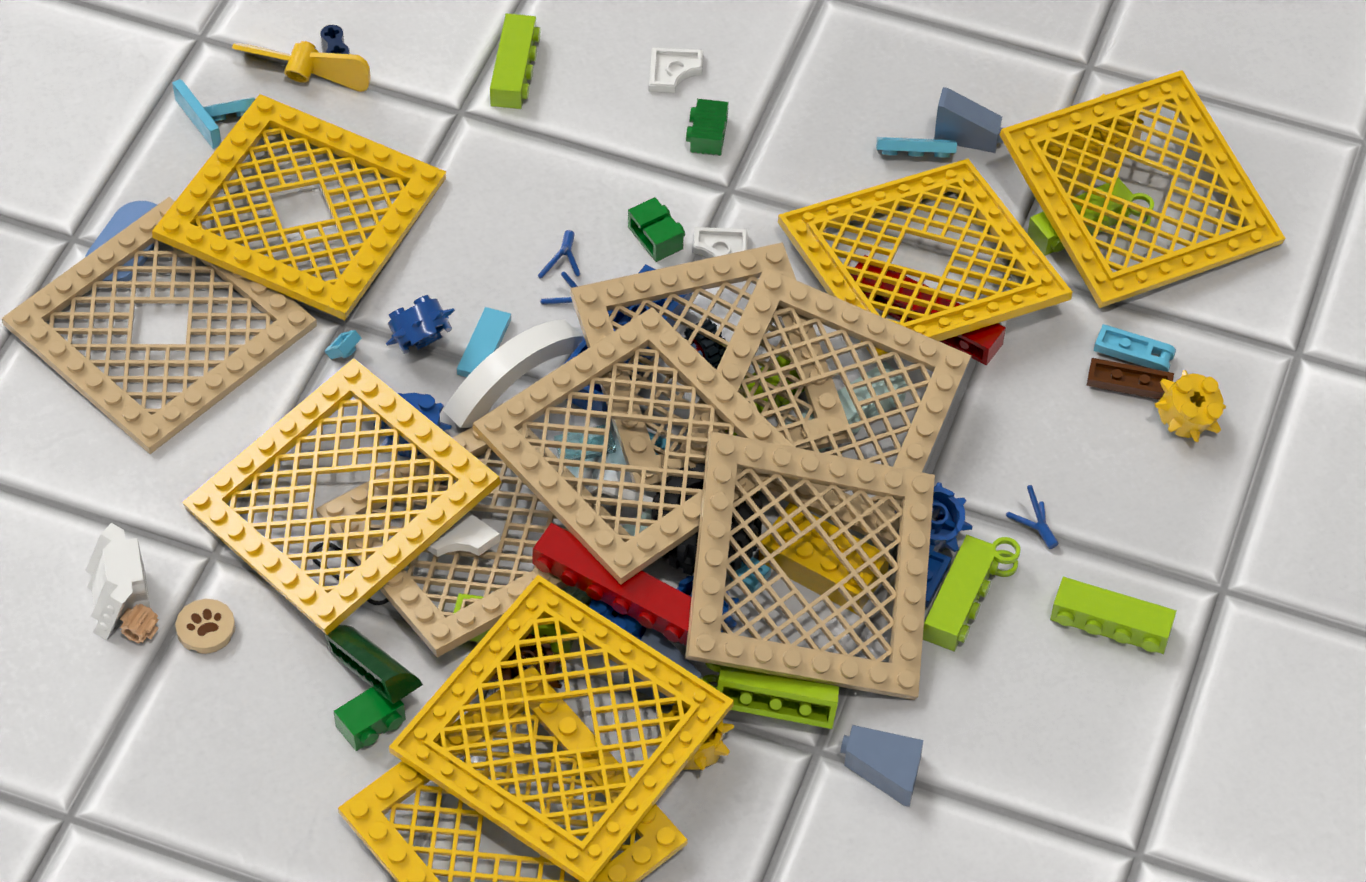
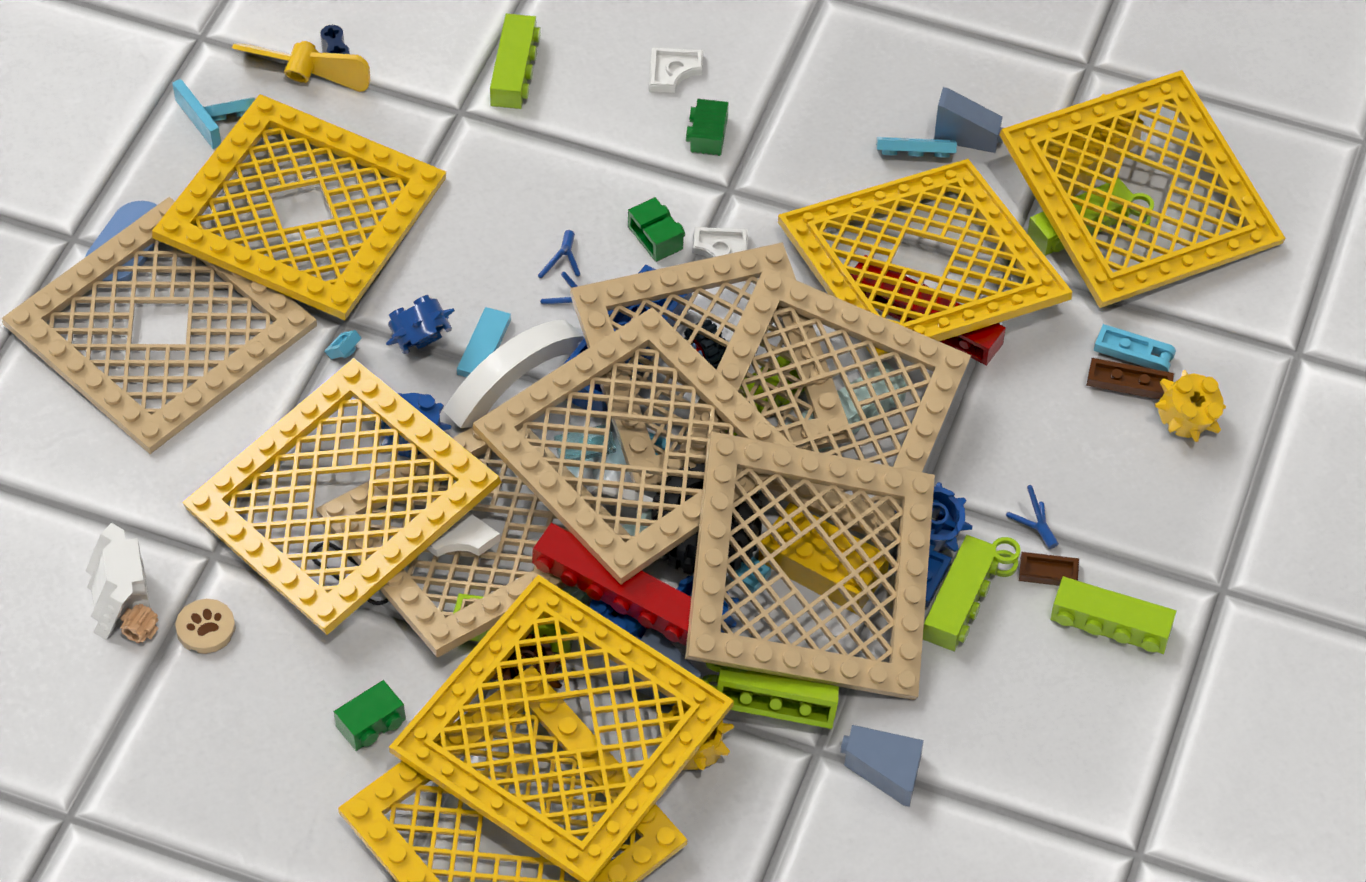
(371, 663): dark green brick -> none
(1047, 568): none -> reddish brown tile

